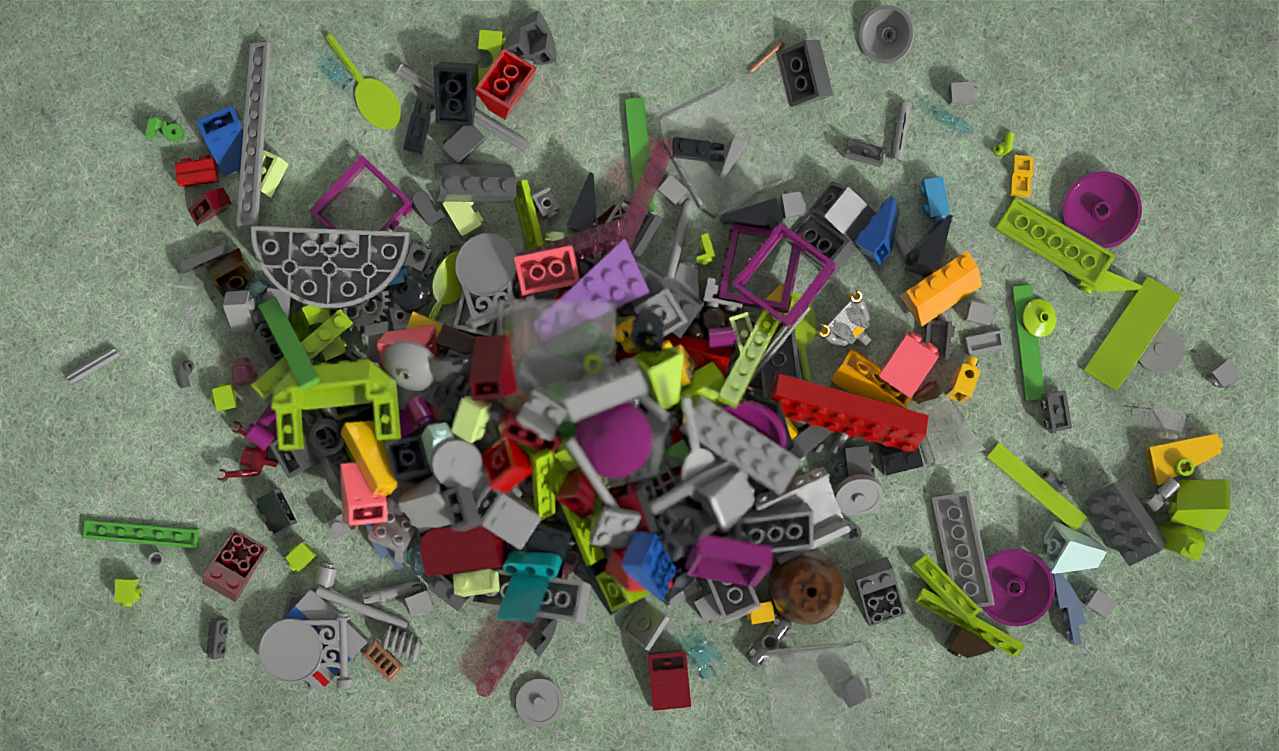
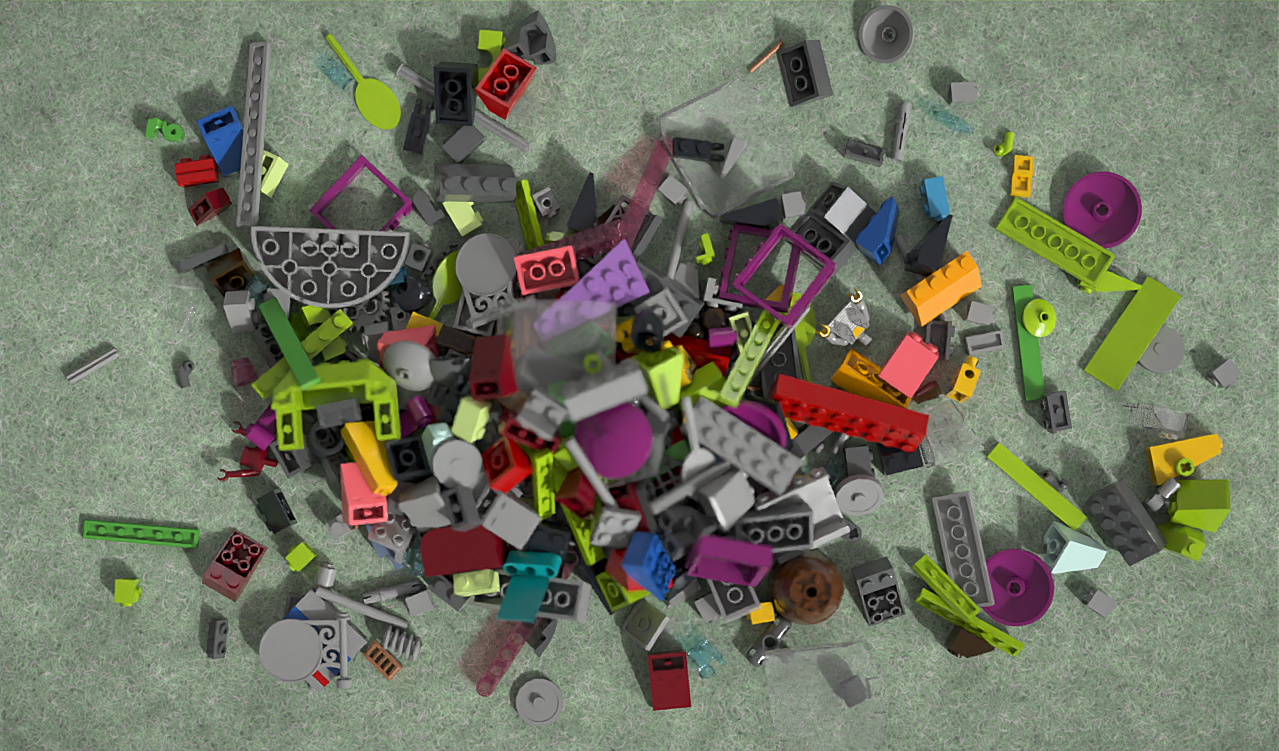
(156, 555): light grey hinge -> none
(224, 397): lime brick -> none
(339, 413): none -> dark grey hinge
(638, 139): bright green tile -> none
(1072, 614): sand blue slope -> none

